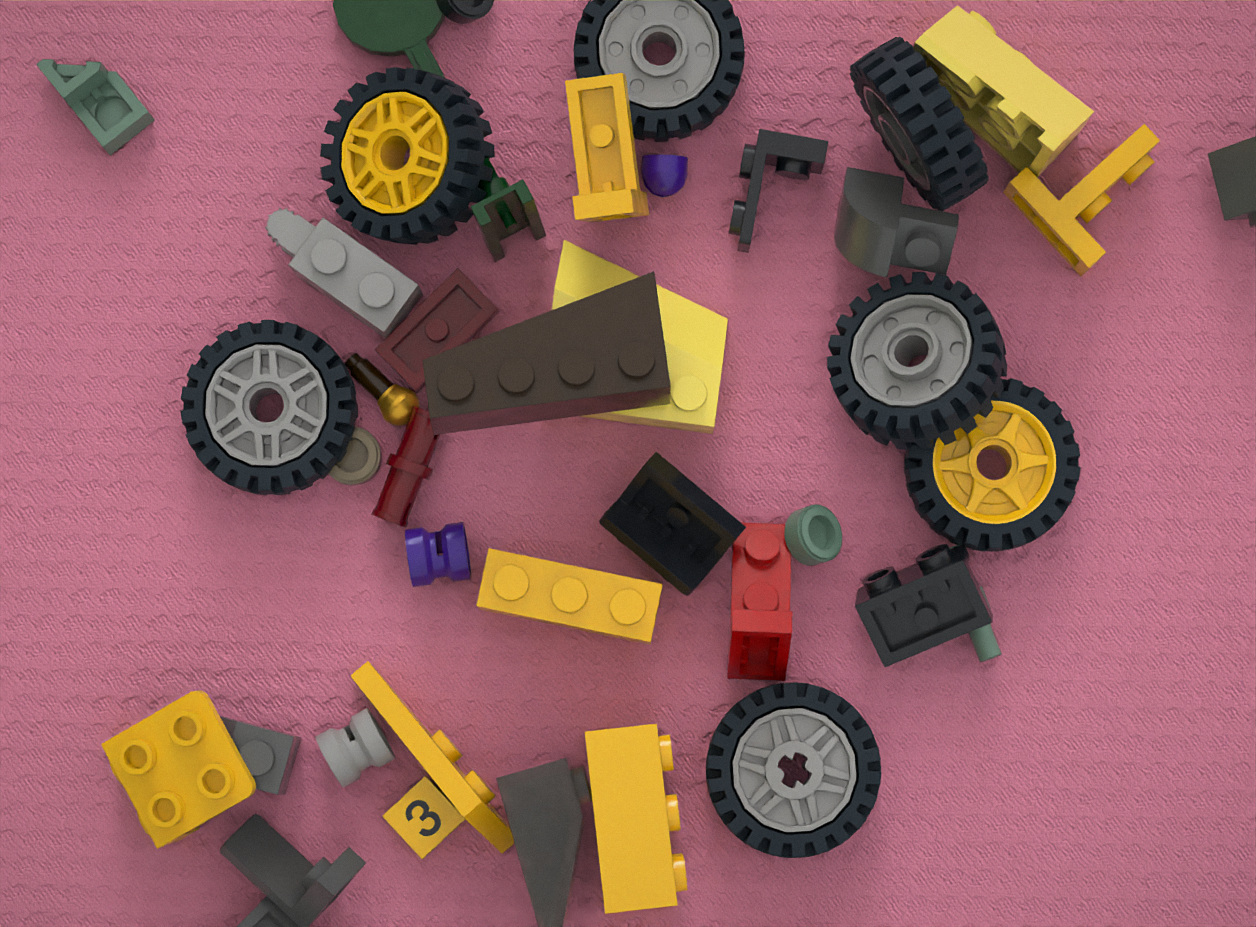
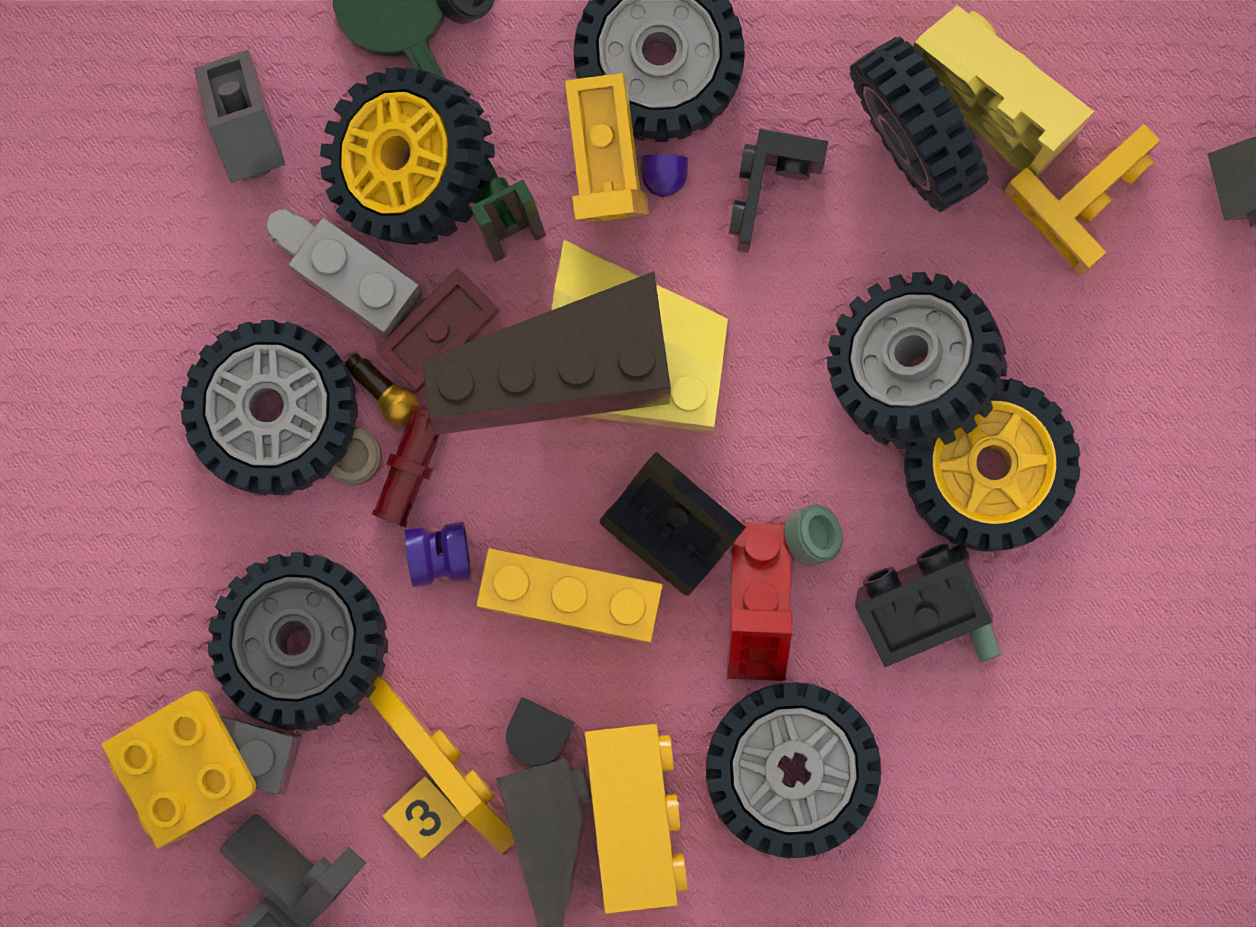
(99, 101): sand green slope -> none
(239, 117): none -> dark grey slope
(254, 633): none -> wheel
(355, 747): light grey wheel -> none
(537, 733): none -> black tile
(881, 231): dark grey brick -> none

